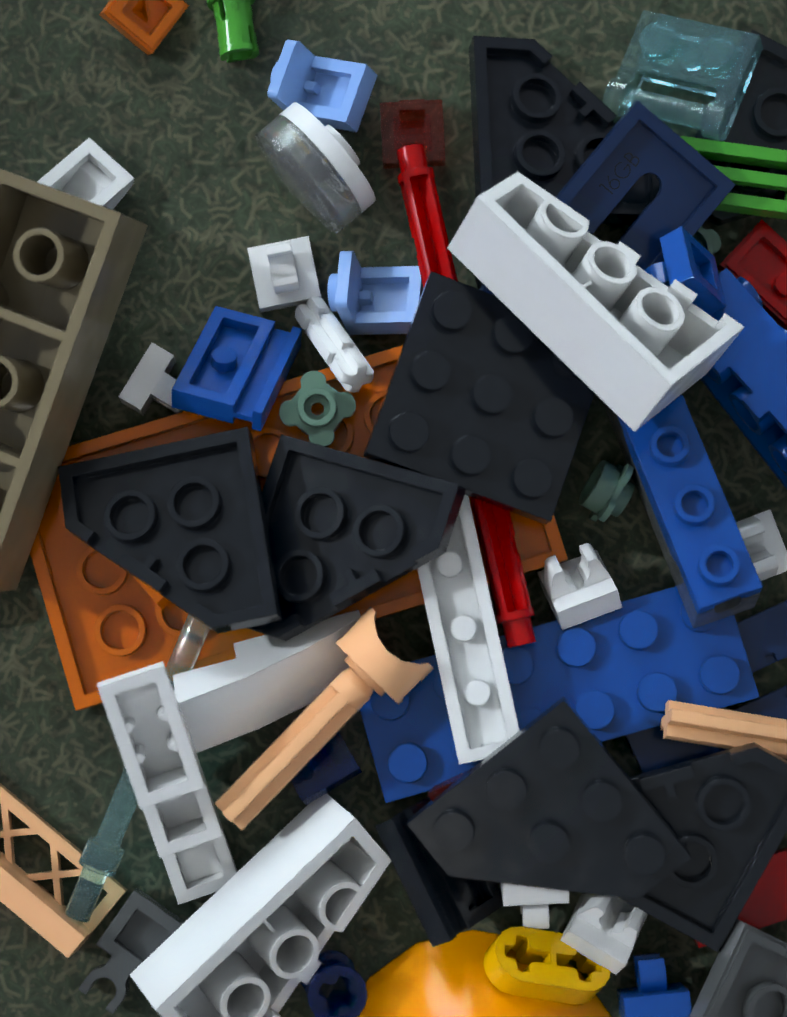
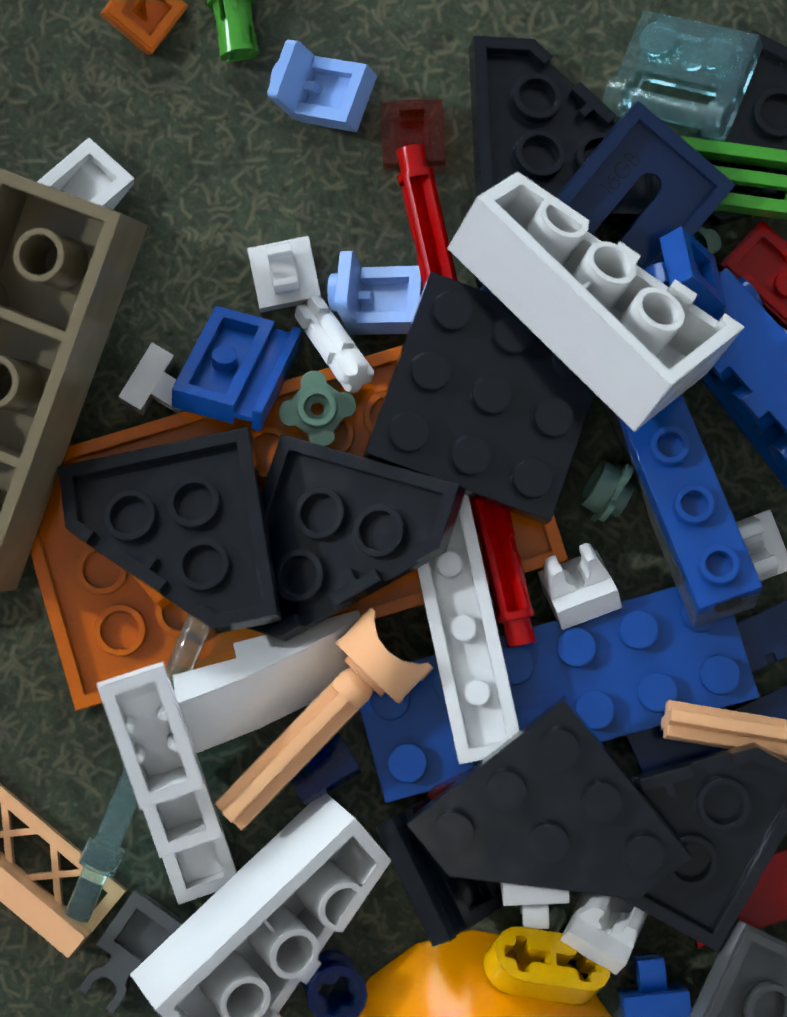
(316, 167): clear piece -> none

